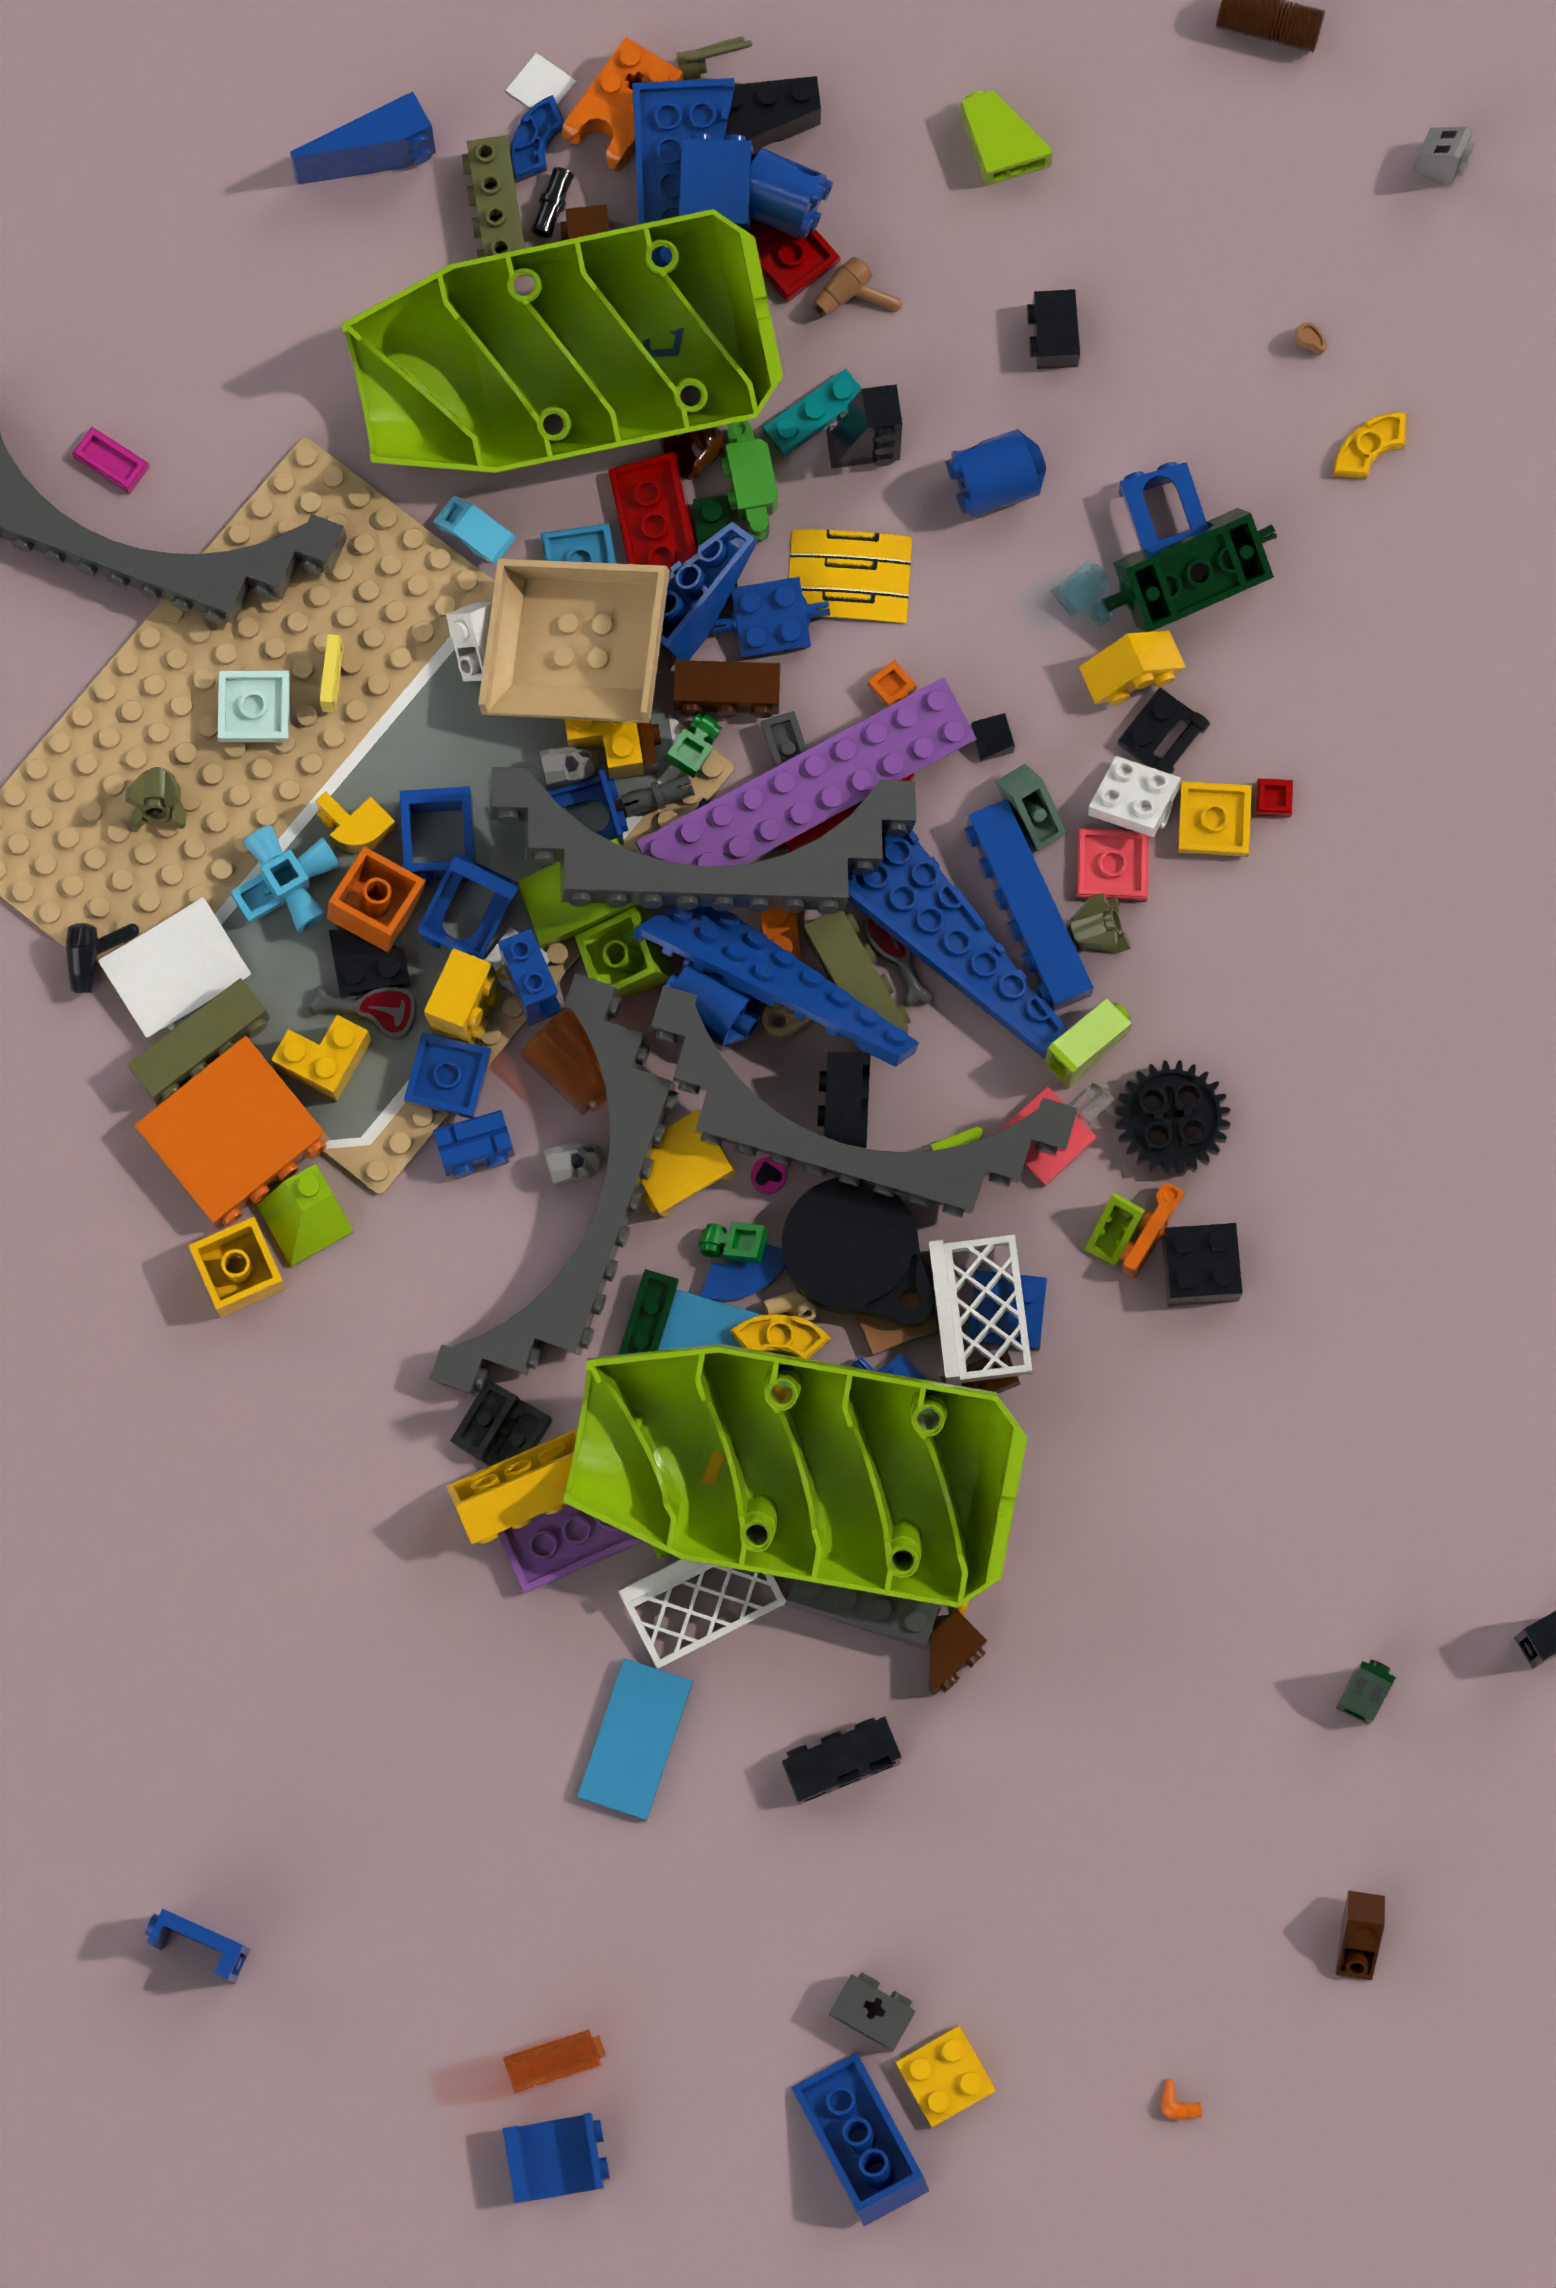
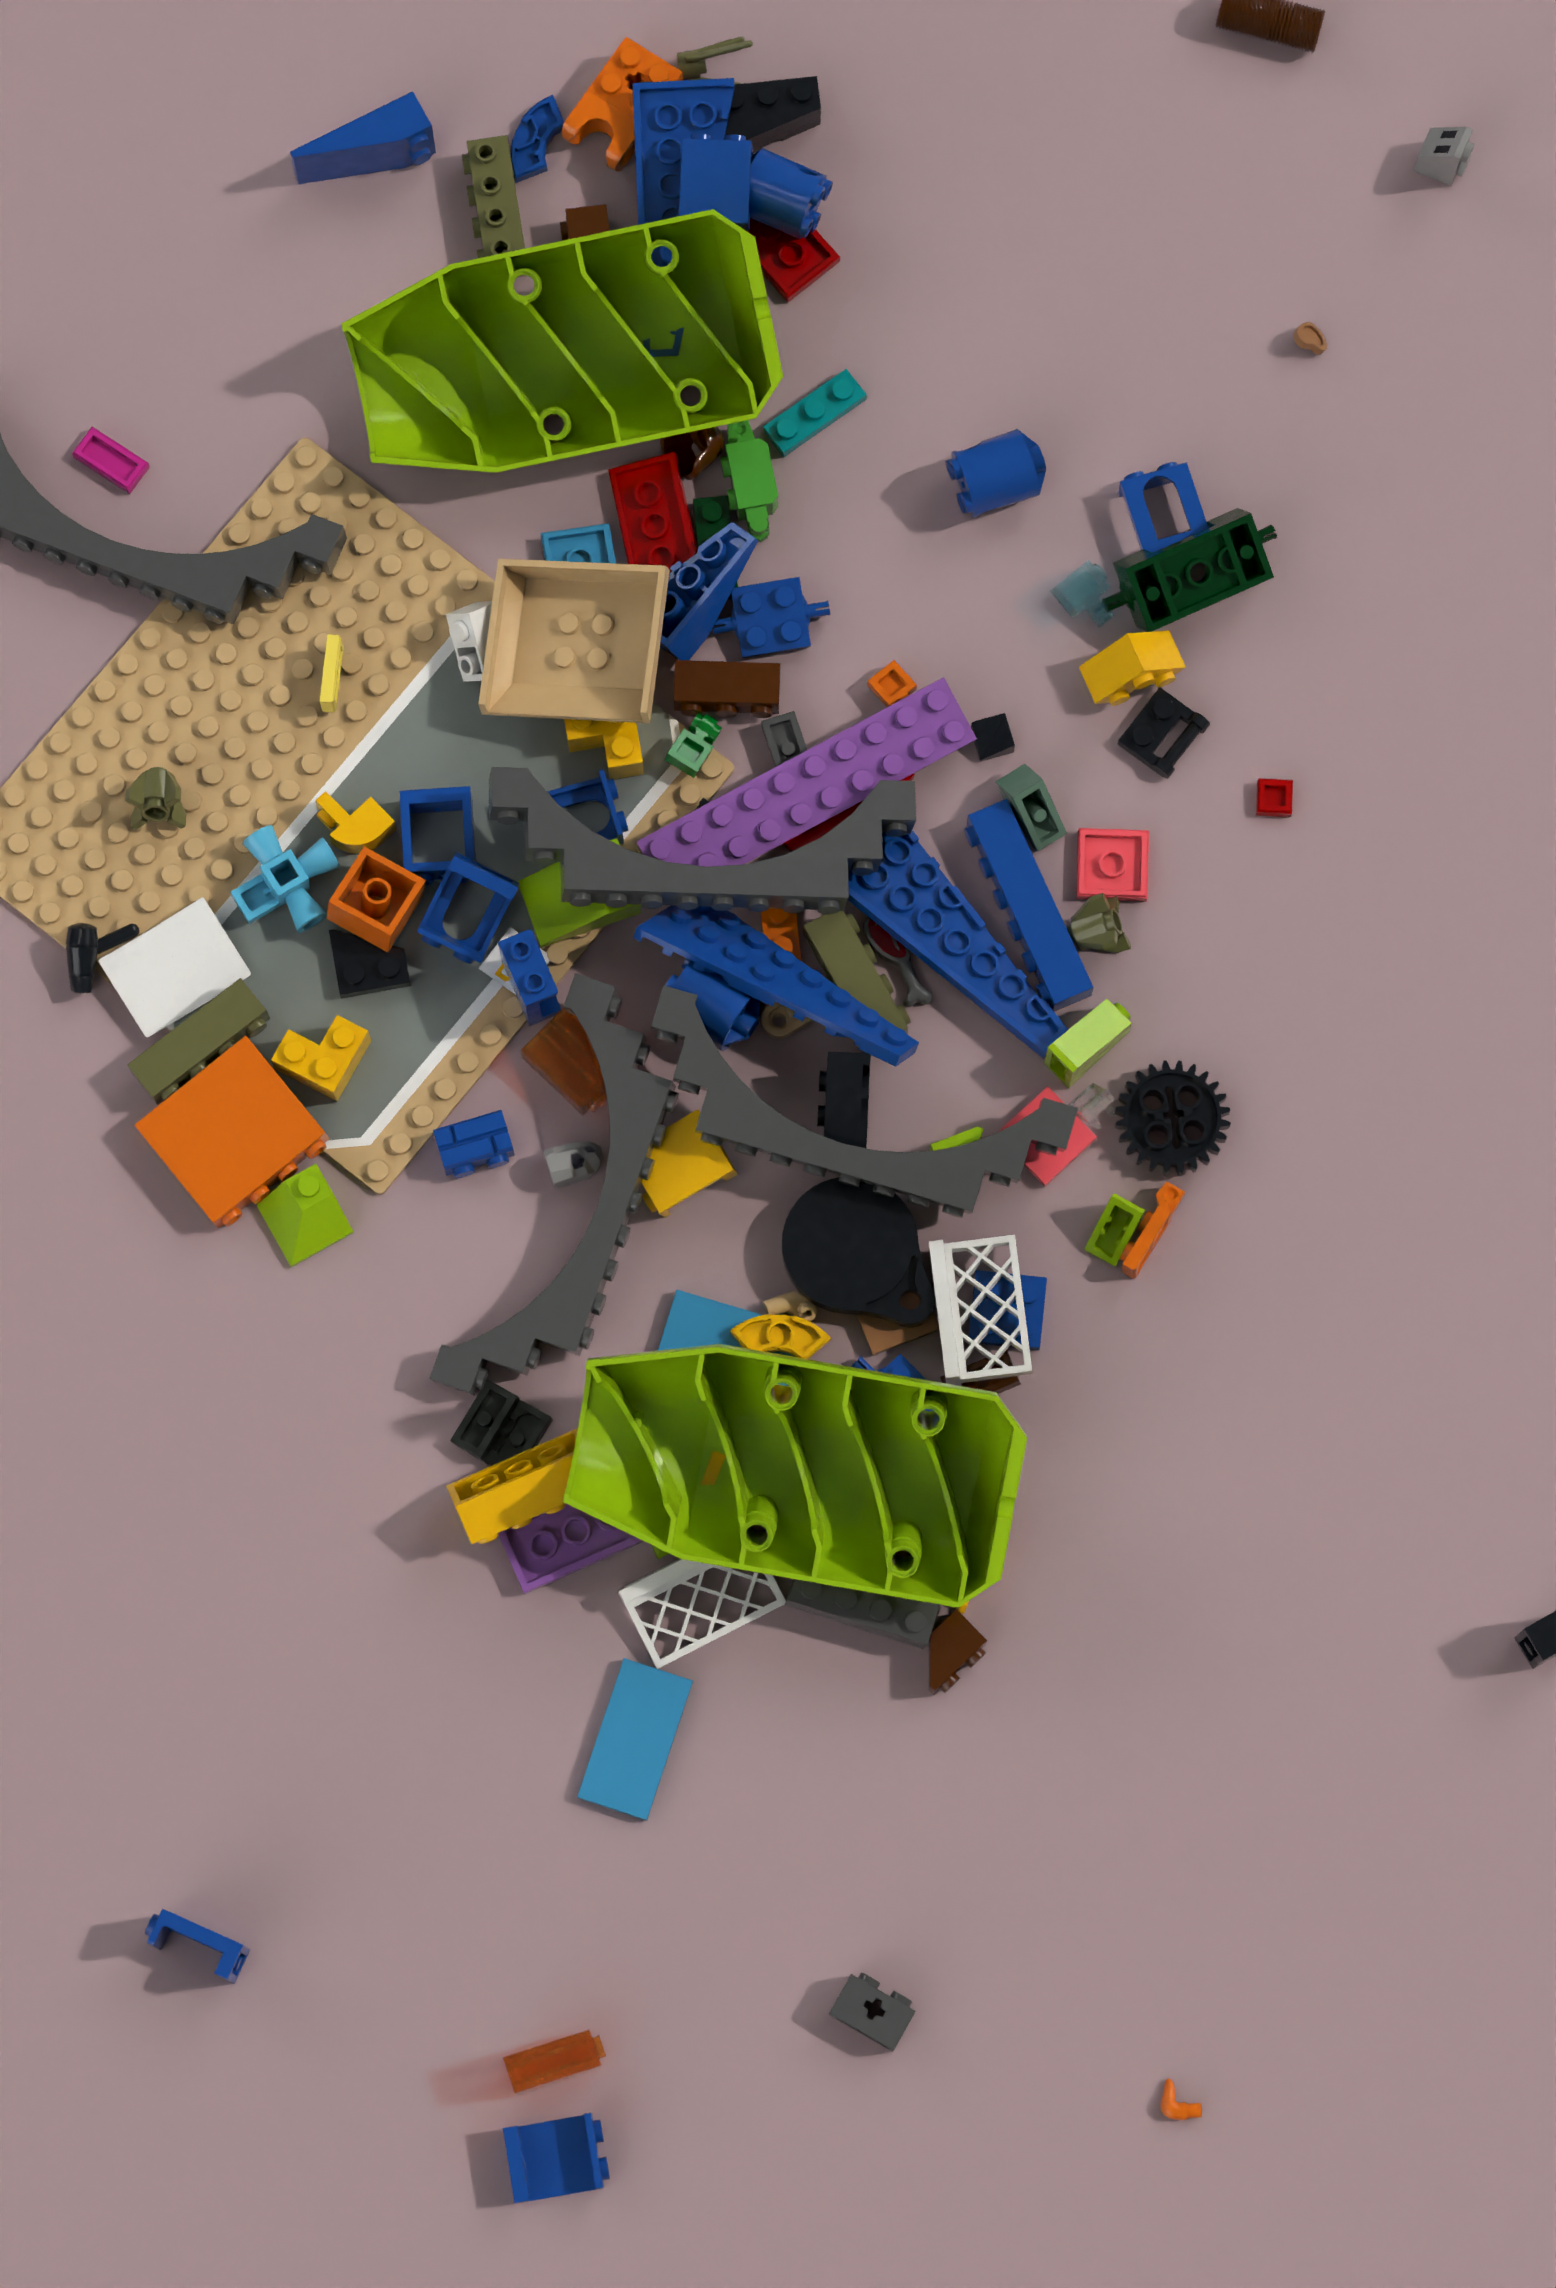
(237, 1267): yellow brick -> none
(254, 706): light aqua plate -> none
(388, 1008): dark grey piece -> none
(447, 1075): blue plate -> none
(463, 998): yellow brick -> none
(475, 529): medium azure slope -> none
(540, 80): white sticker -> none
(552, 202): black pin -> none
(567, 766): light grey rock -> none
(621, 960): lime slope -> none
(649, 737): reddish brown plate -> none
(649, 1313): dark green plate -> none
(658, 795): dark grey pin -> none
(740, 1244): green plate -> none
(743, 1279): blue tile -> none
(768, 1176): dark pink tile -> none
(841, 1759): black wedge -> none
(848, 282): medium nougat piece -> none
(855, 571): yellow sticker -> none
(860, 2139): blue slope -> none
(869, 430): black wedge -> none
(945, 2076): yellow plate -> none
(1001, 138): lime slope -> none
(1055, 329): black brick -> none
(1135, 797): white plate -> none
(1201, 1264): black brick -> none
(1214, 819): yellow plate -> none
(1360, 1935): reddish brown slope -> none
(1366, 1690): dark green slope -> none
(1368, 443): yellow tile -> none

